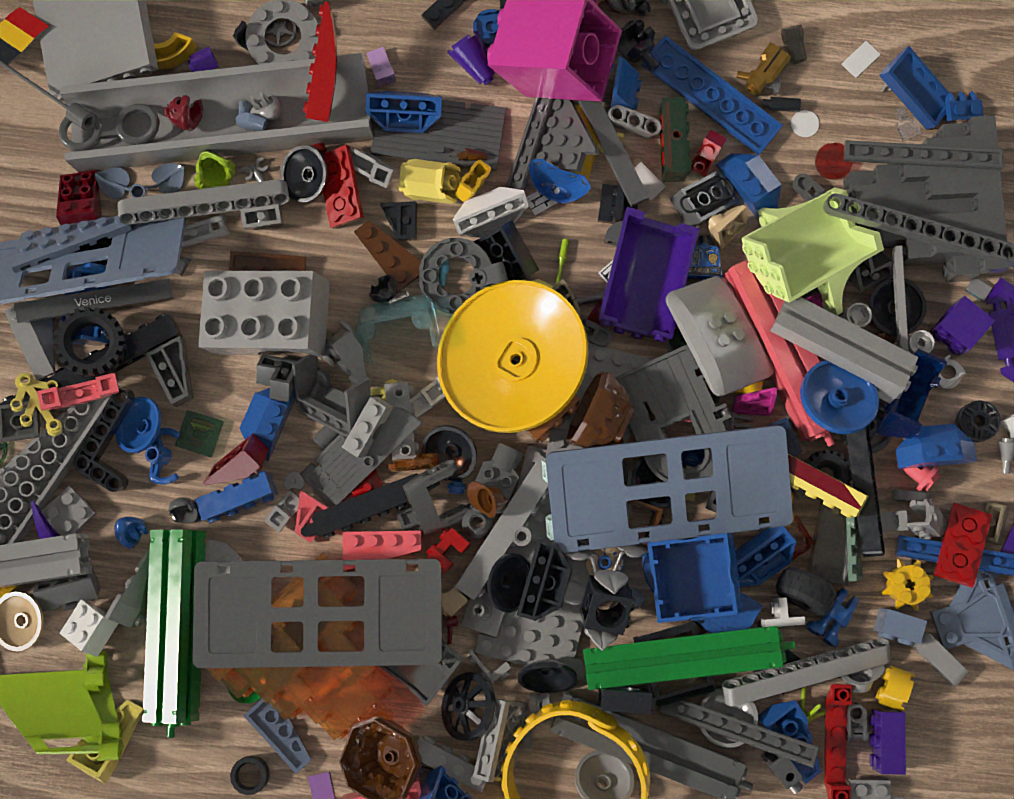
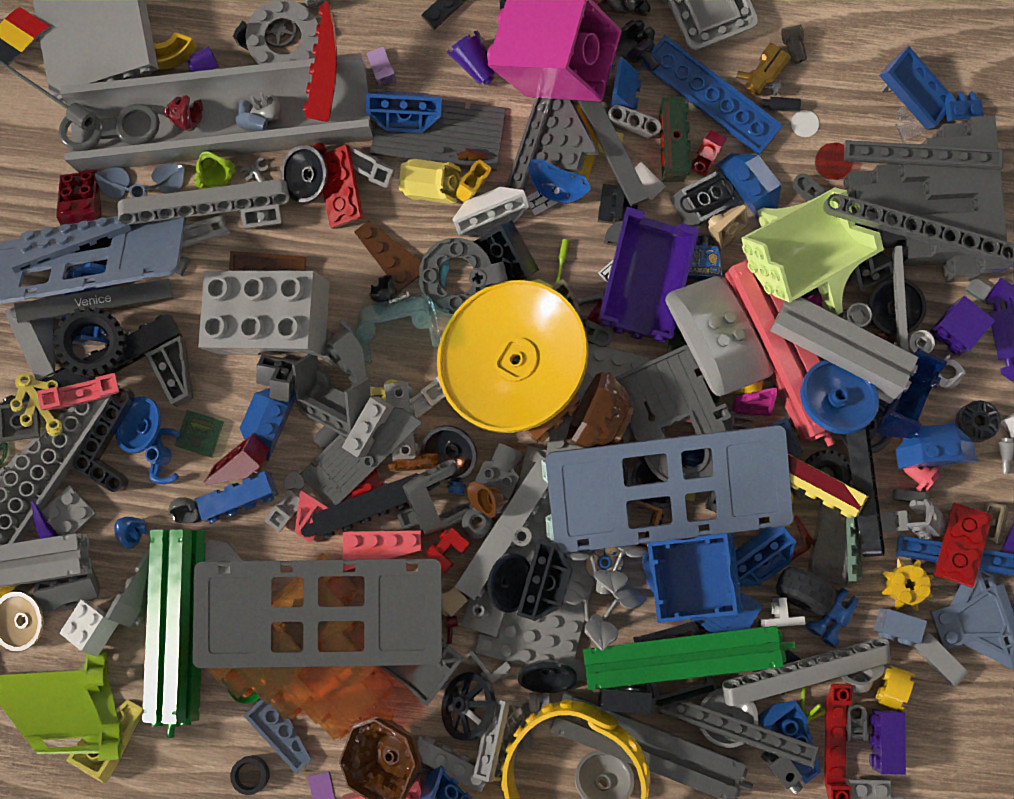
(402, 219): black wing -> none
(487, 25): blue tile -> none
(608, 620): black brick -> none
(860, 59): white sticker -> none

